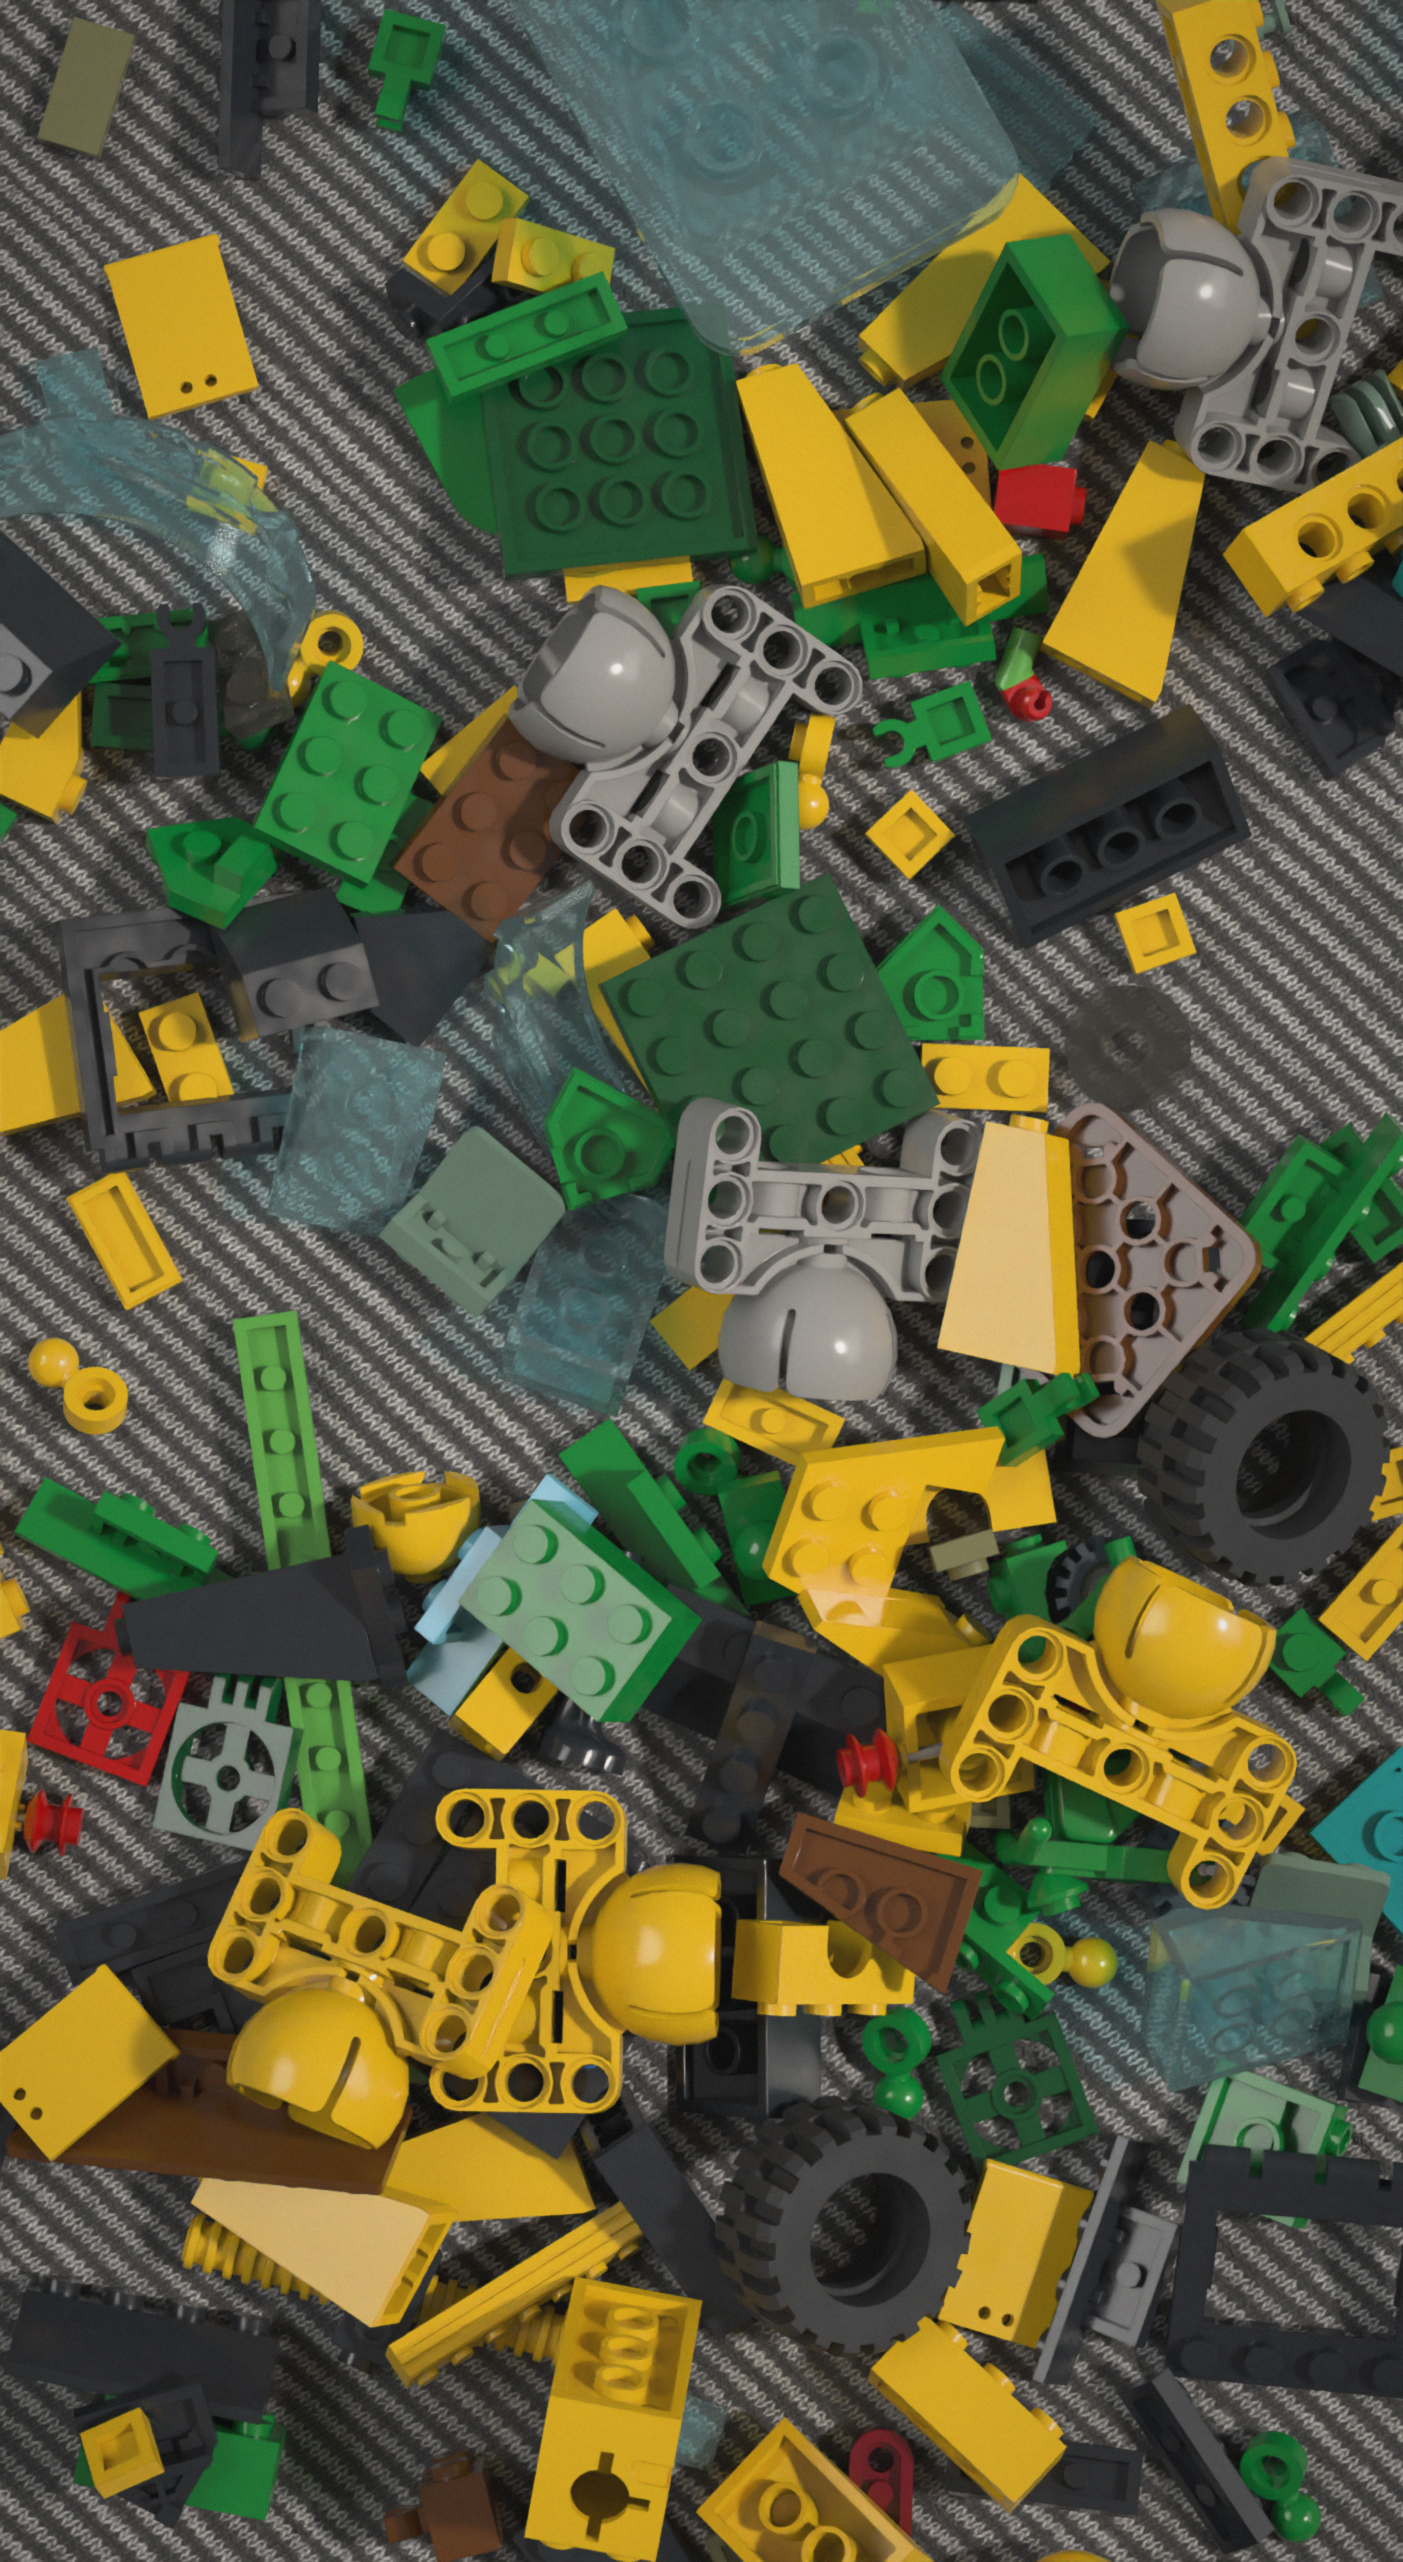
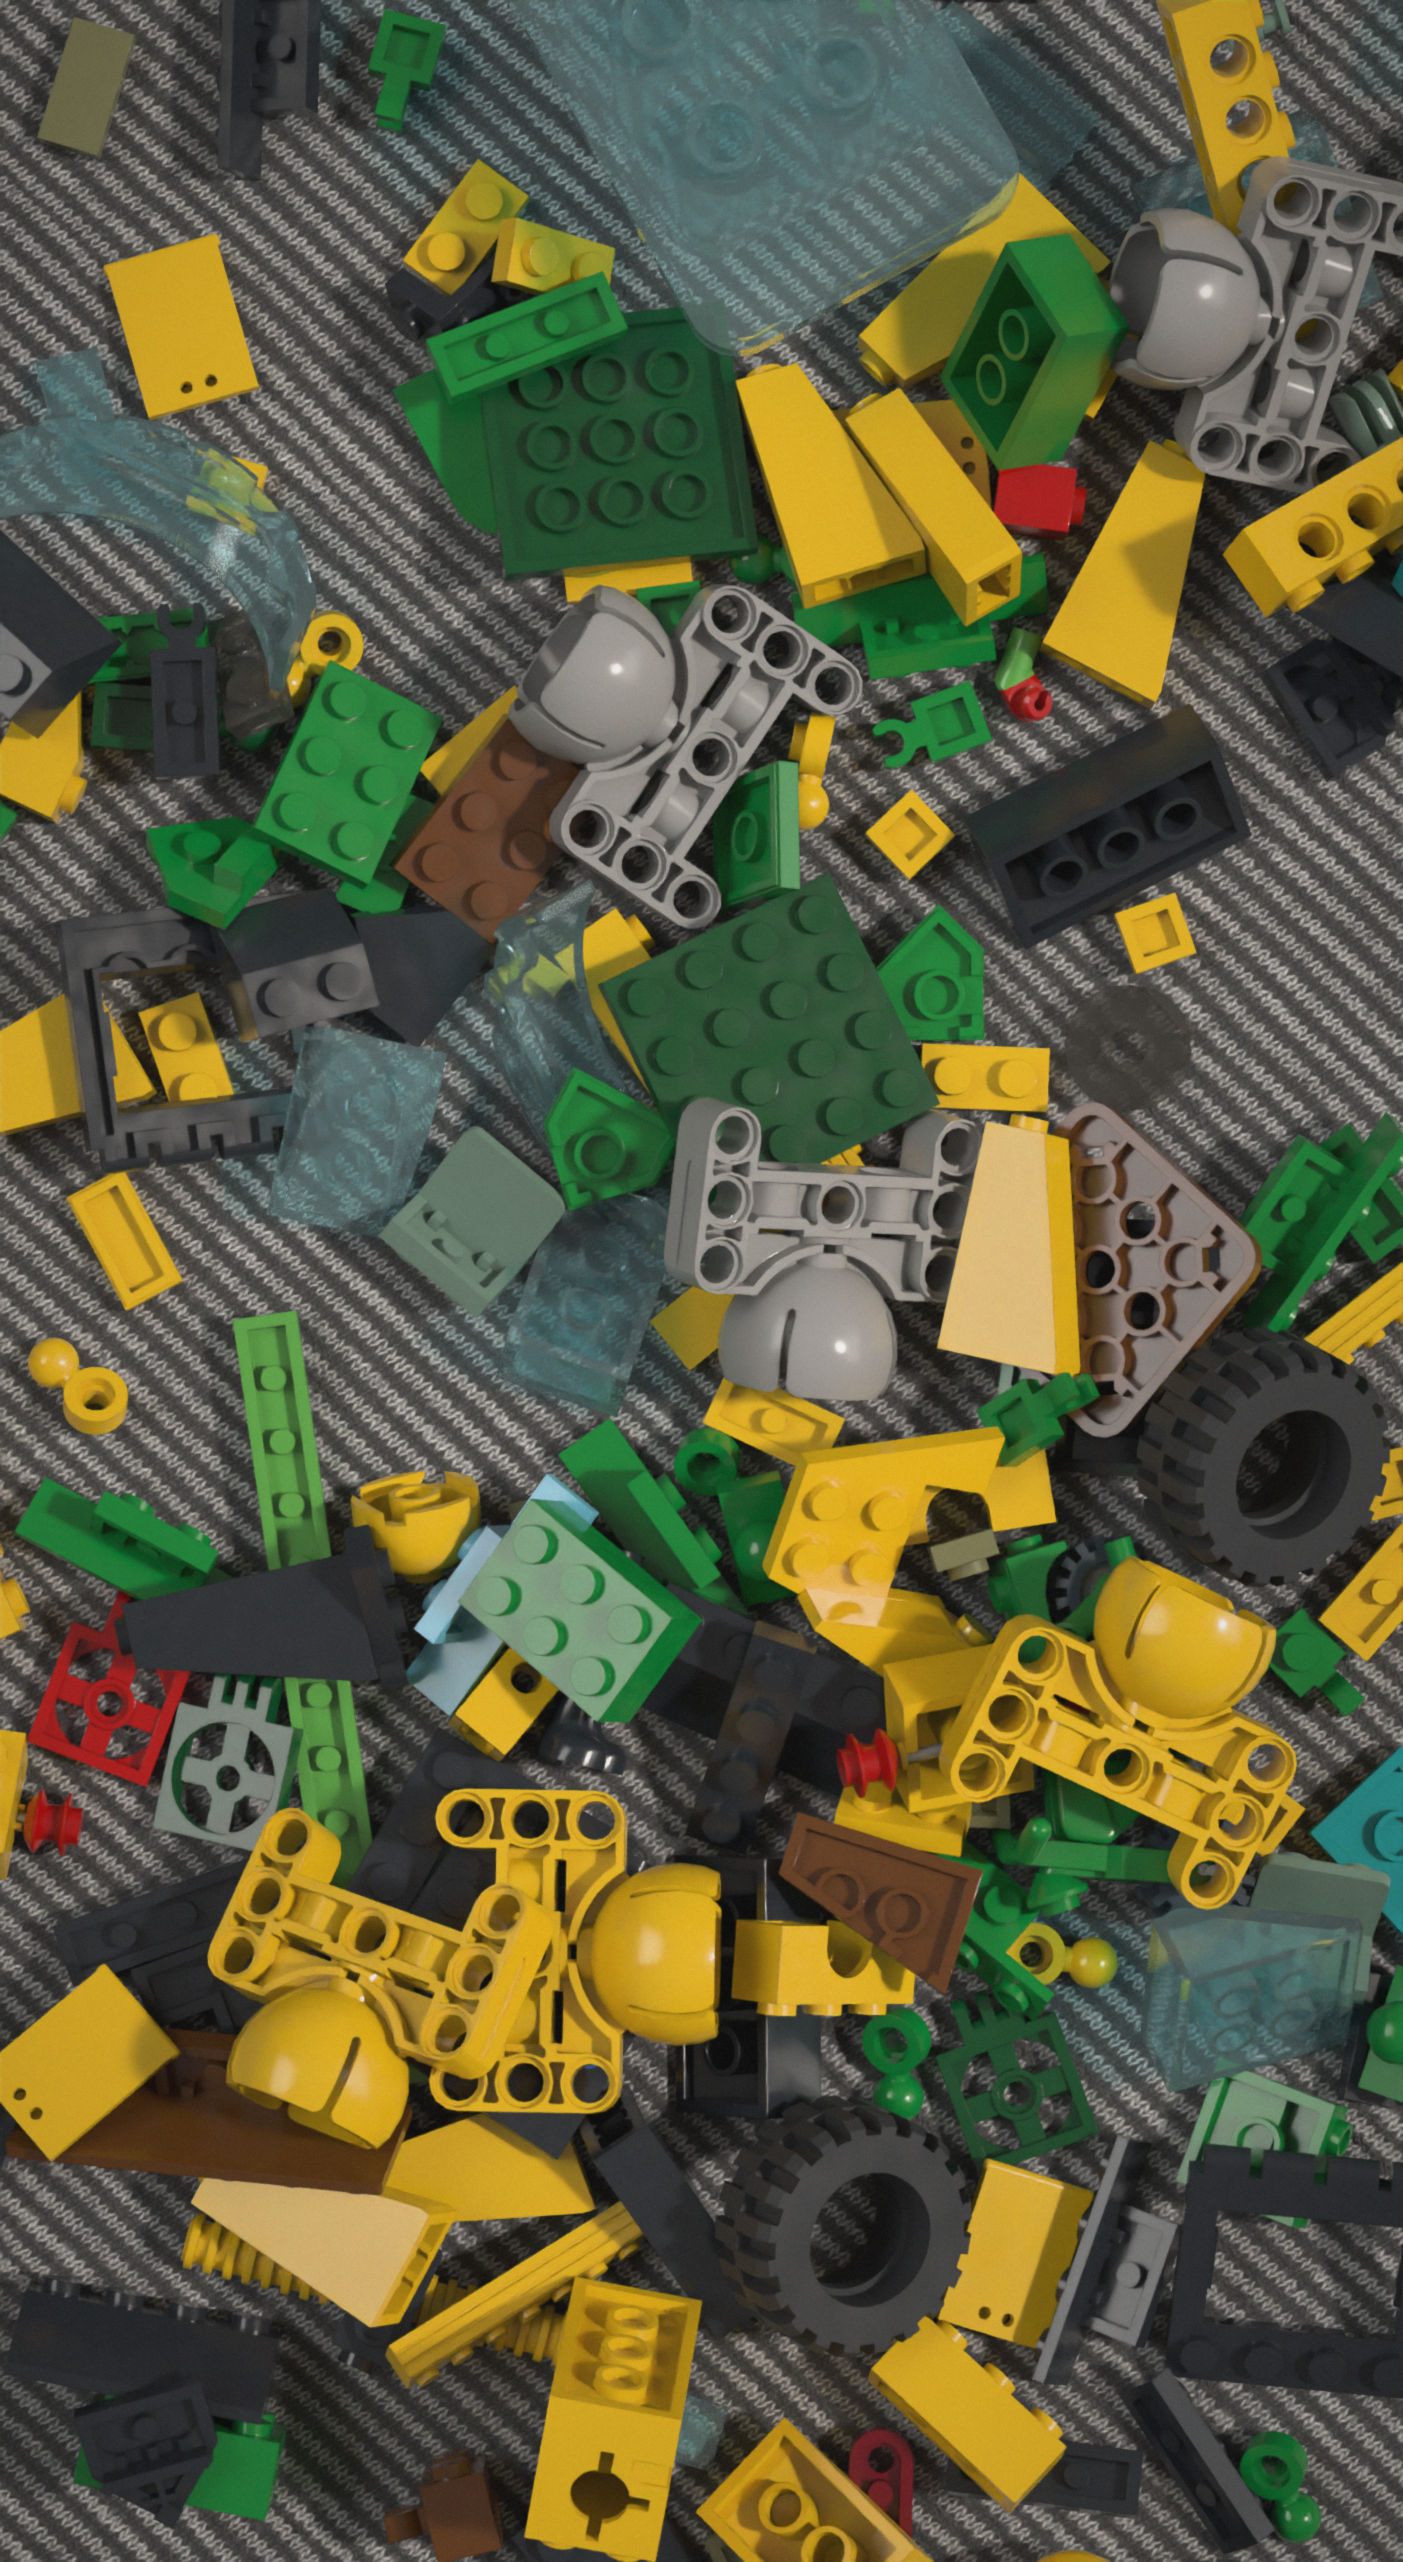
(122, 2452): yellow plate -> none

